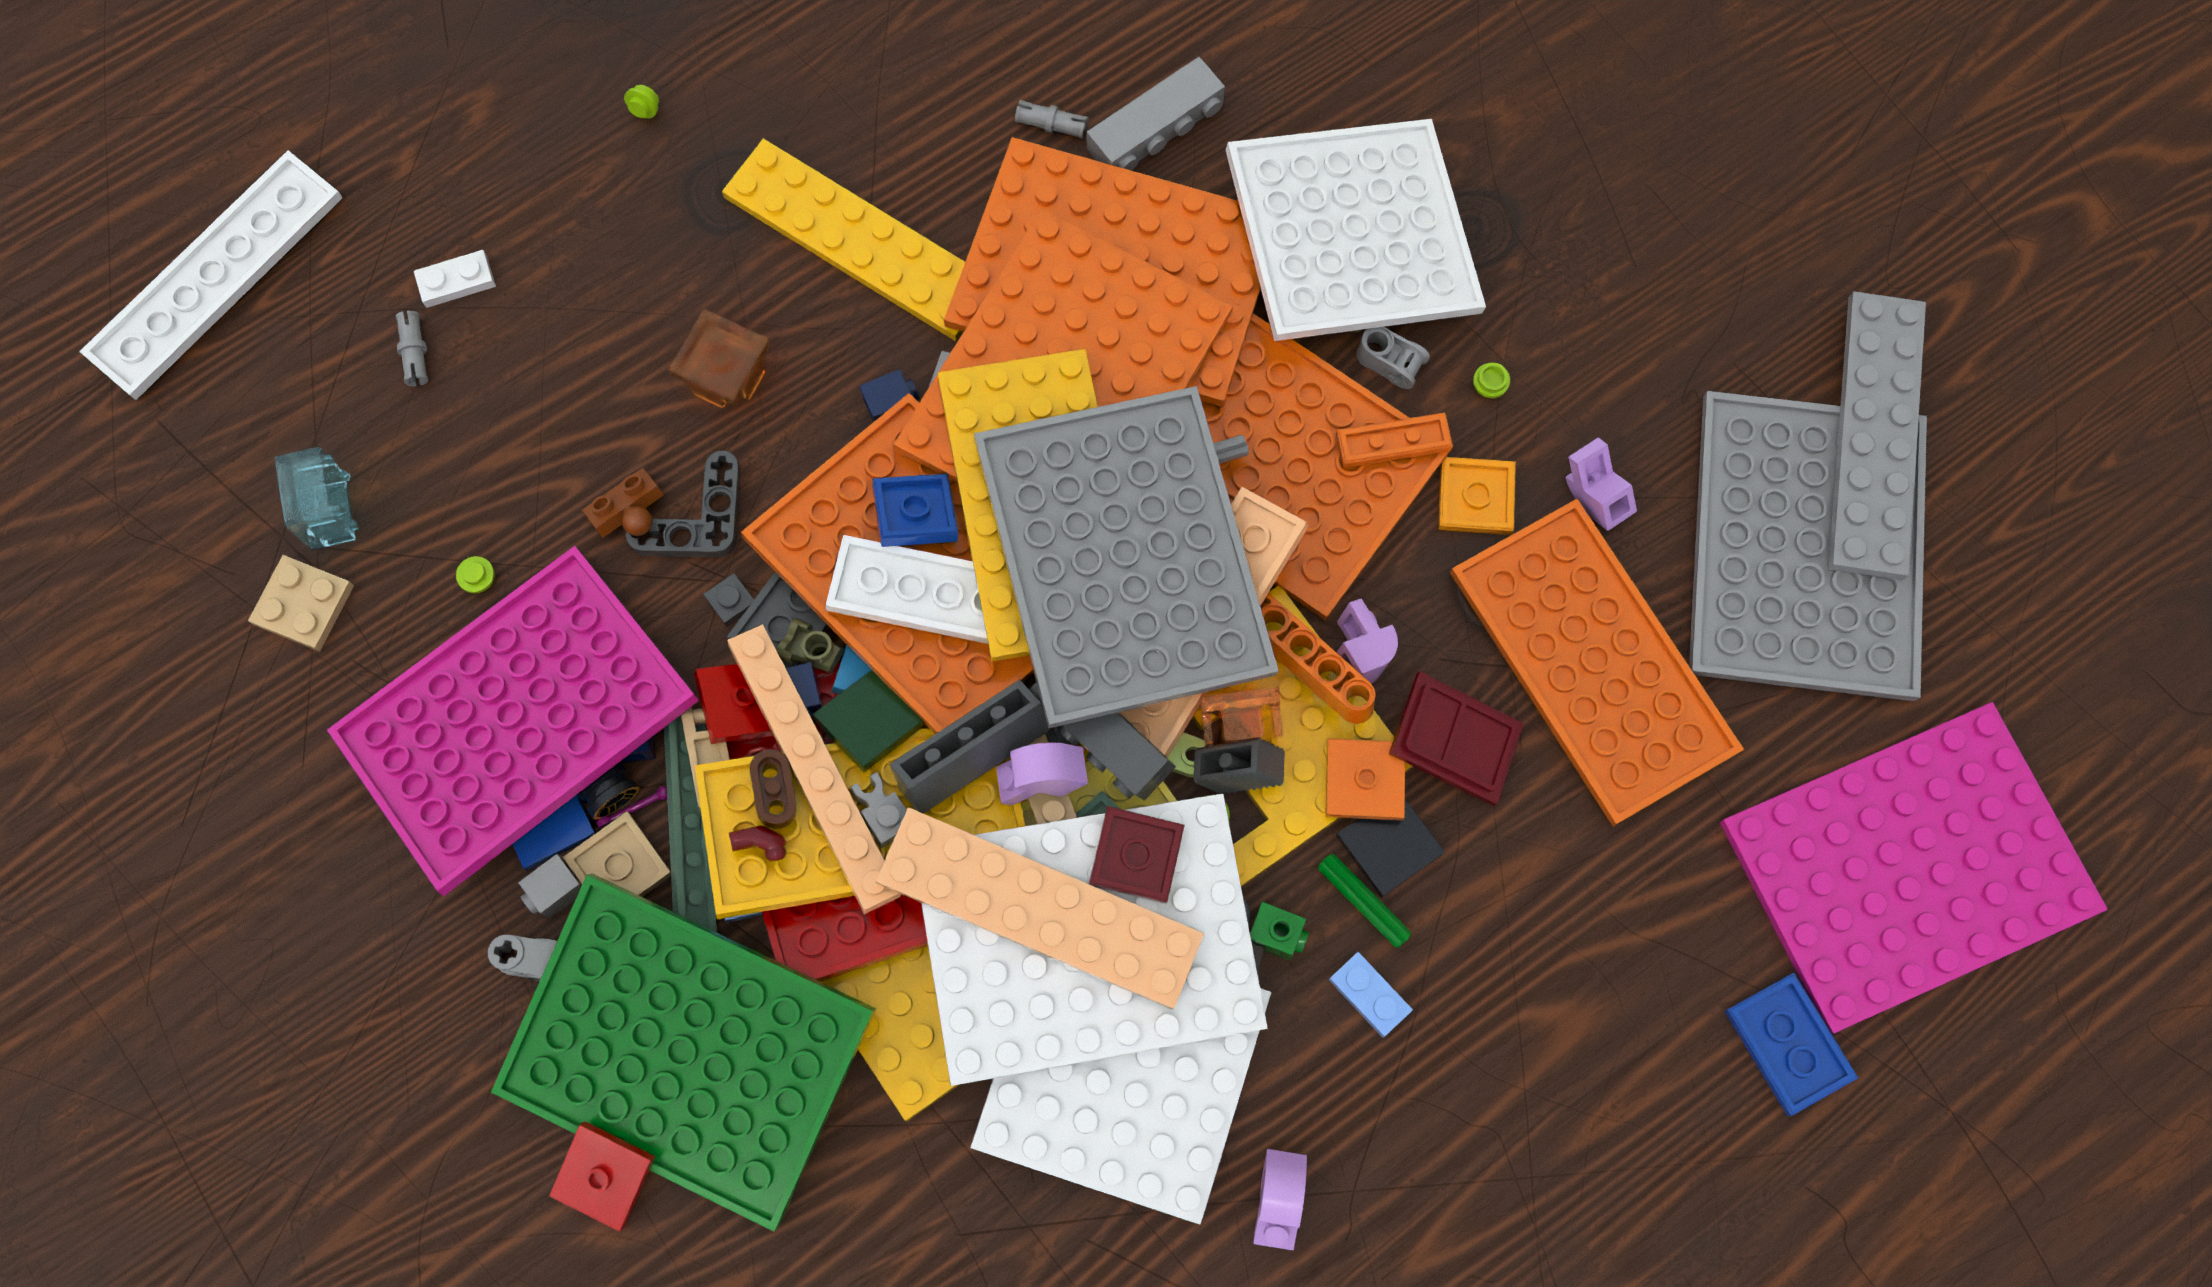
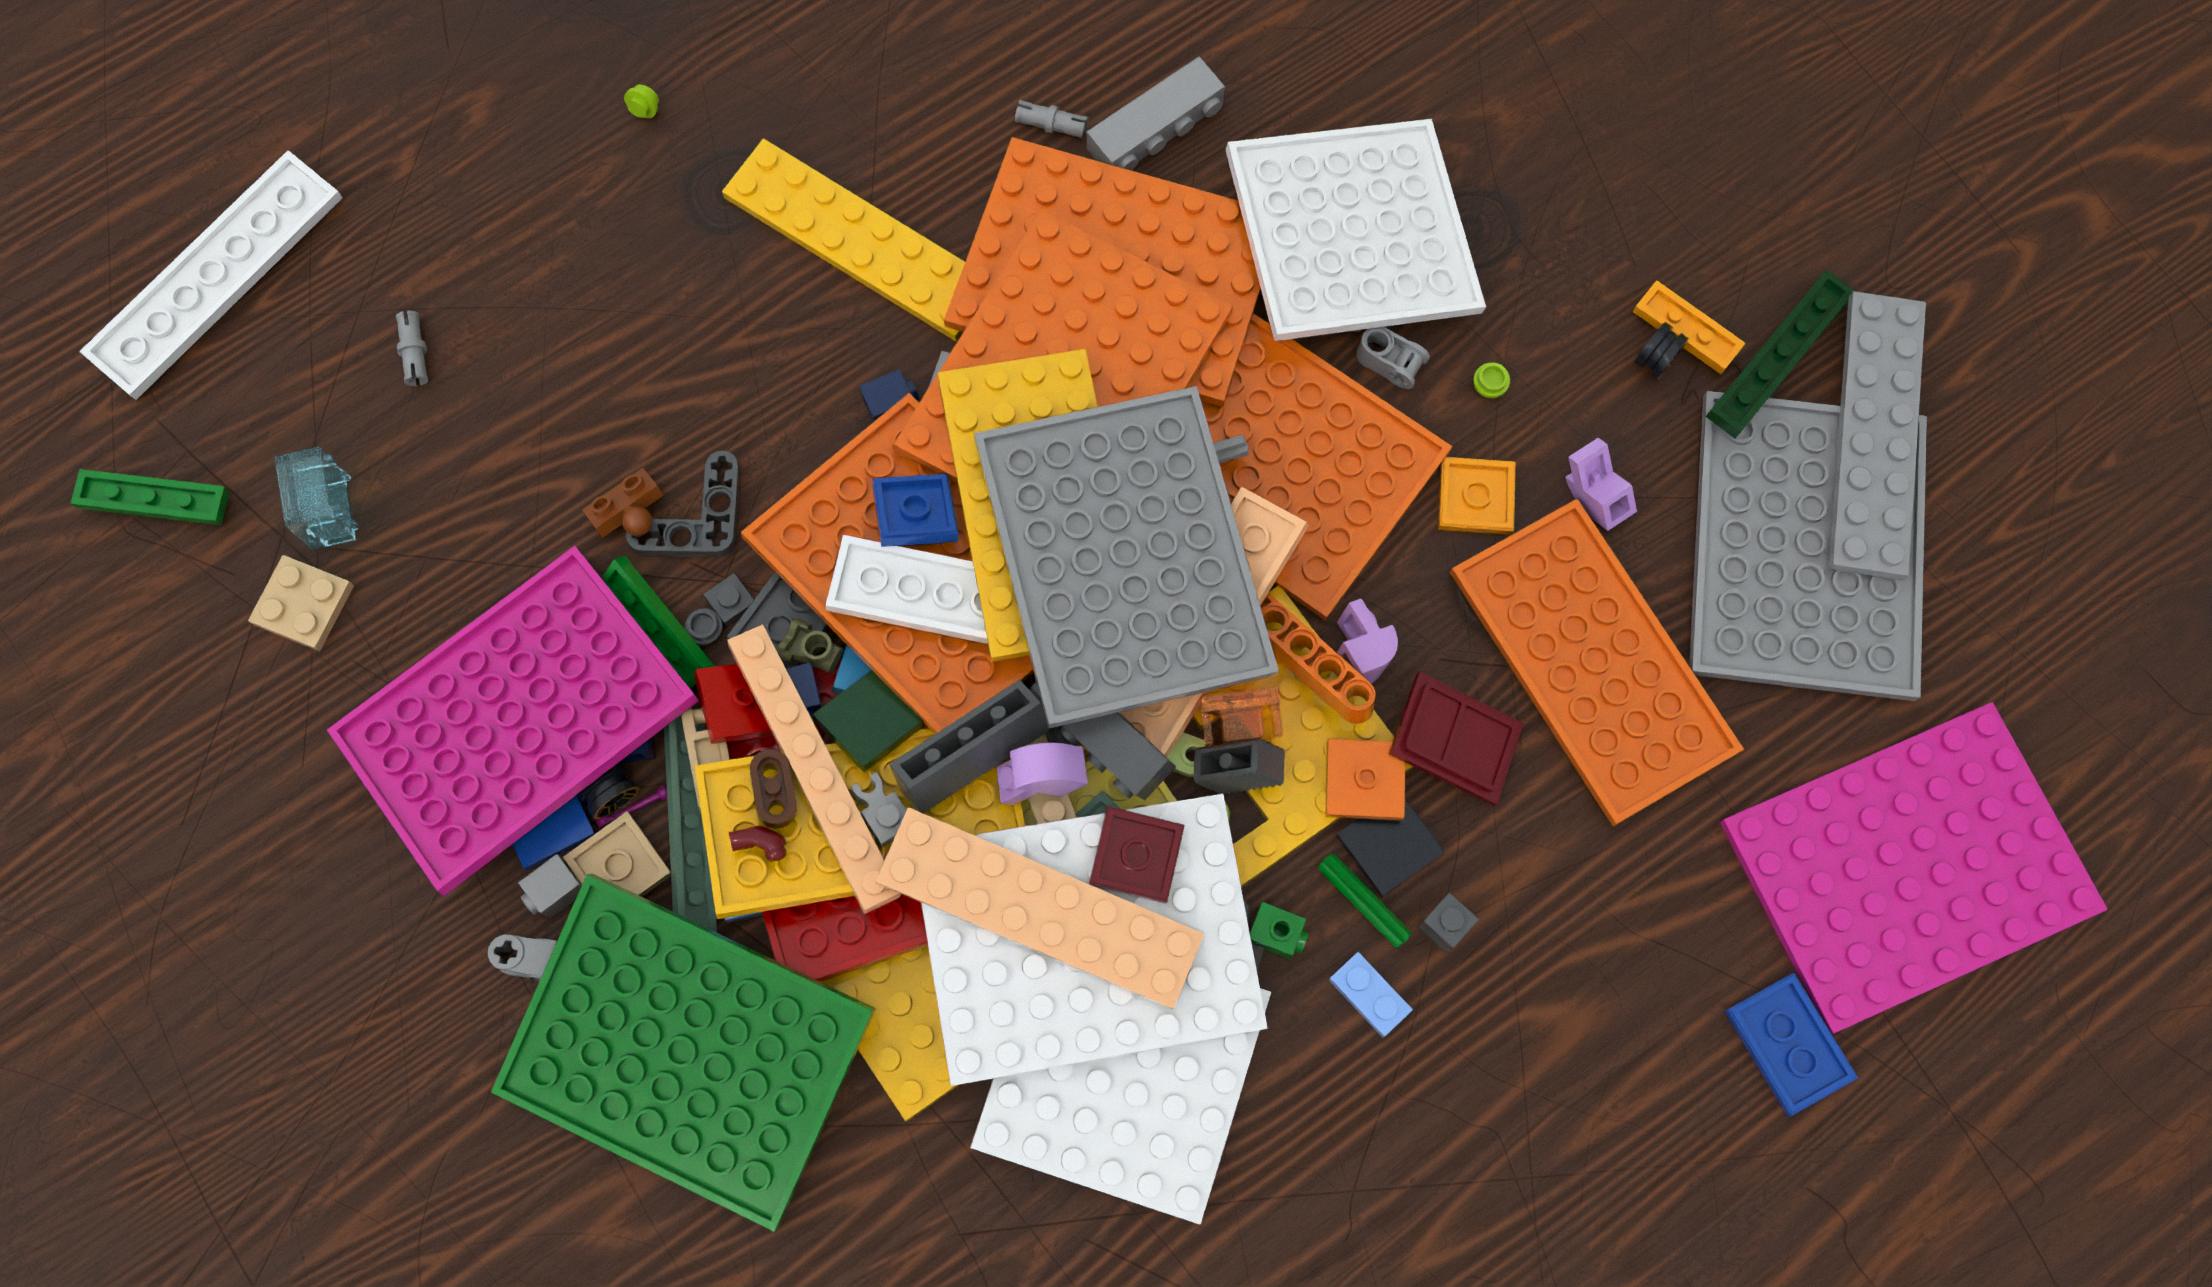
(150, 497): none -> green plate
(454, 278): white plate -> none
(475, 574): lime plate -> none
(602, 1176): plate -> none
(656, 620): none -> green plate
(704, 626): none -> dark grey plate
(720, 360): clear orange panel -> none
(1281, 1199): lavender brick -> none
(1394, 440): orange tile -> none
(1448, 923): none -> dark grey brick
(1661, 350): none -> black wheel
(1706, 337): none -> light orange plate
(1780, 354): none -> dark green plate

